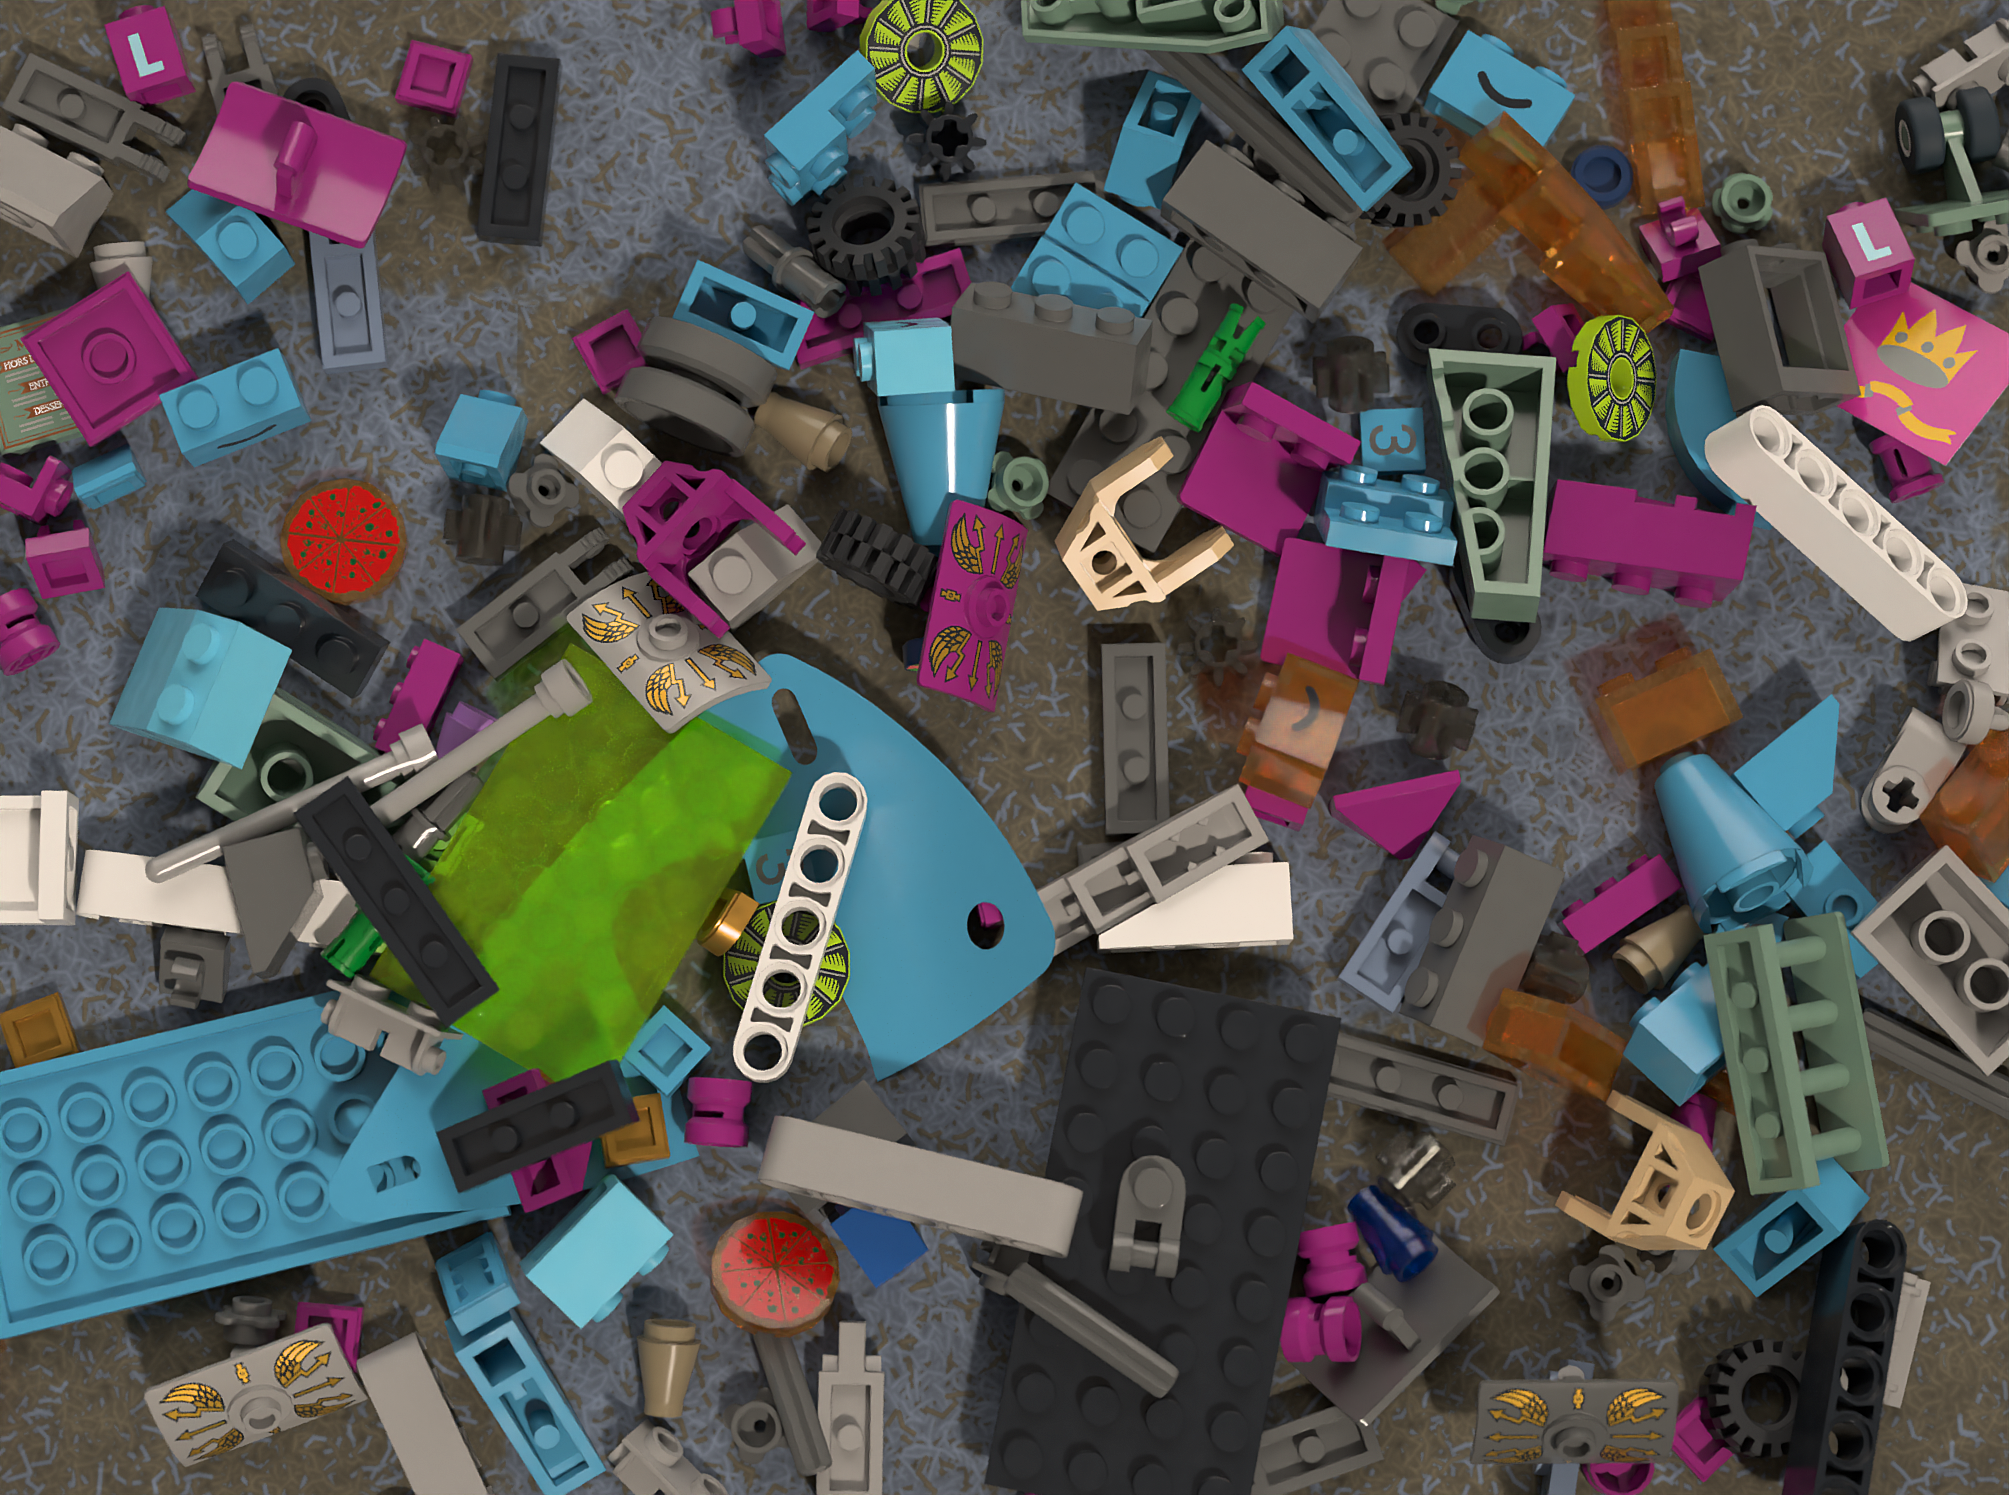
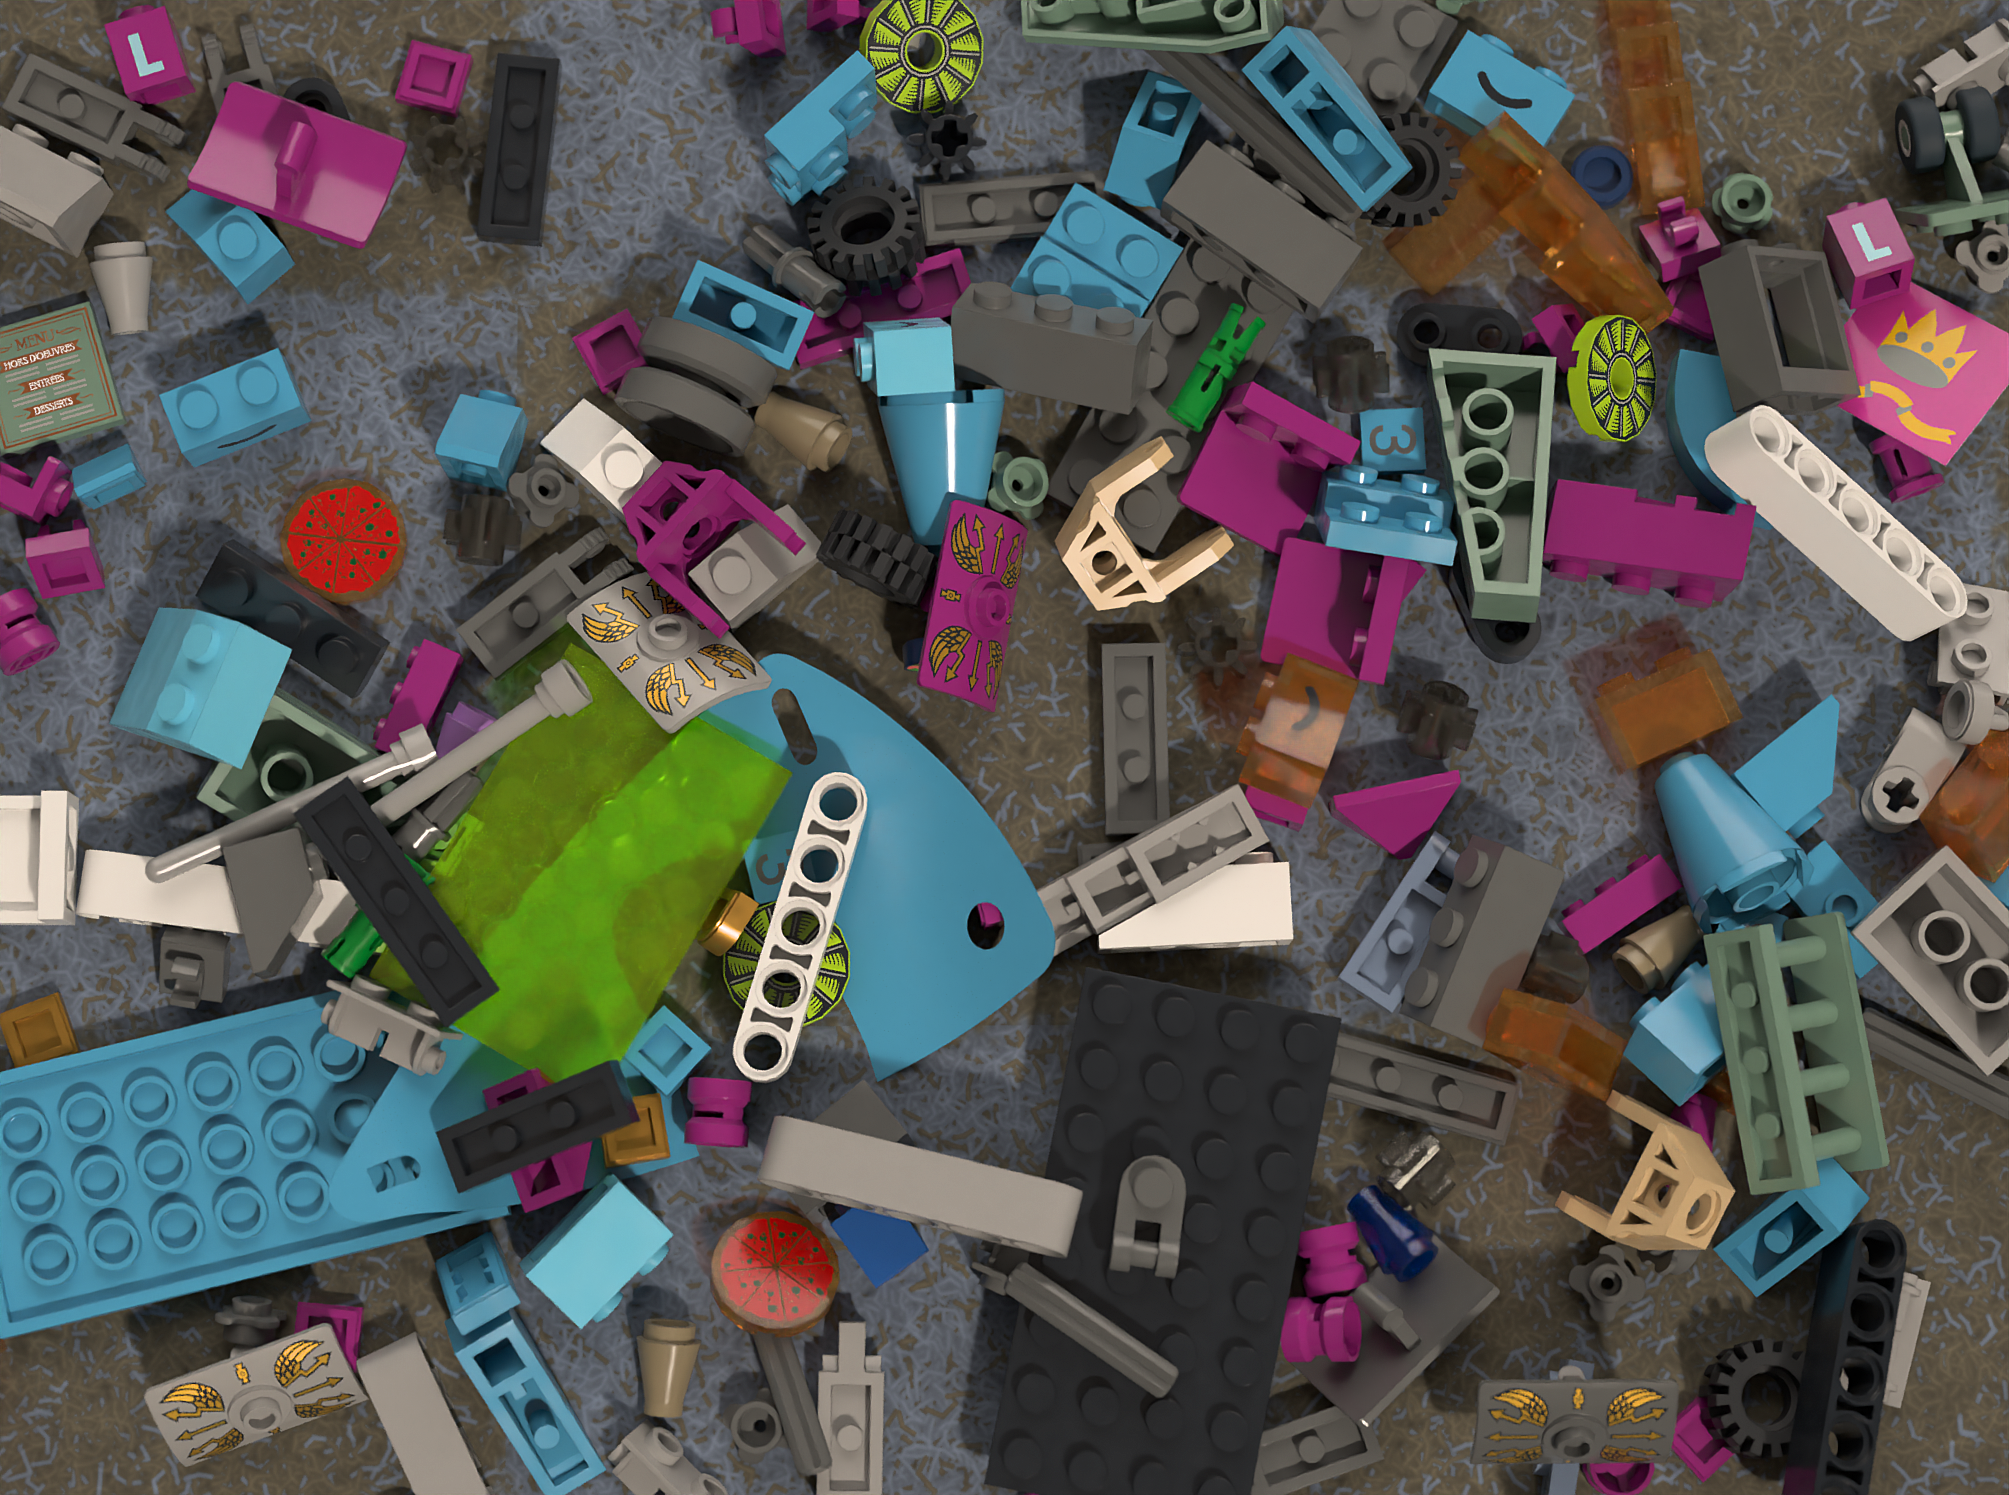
(109, 358): magenta tile -> none
(348, 305): sand blue plate -> none

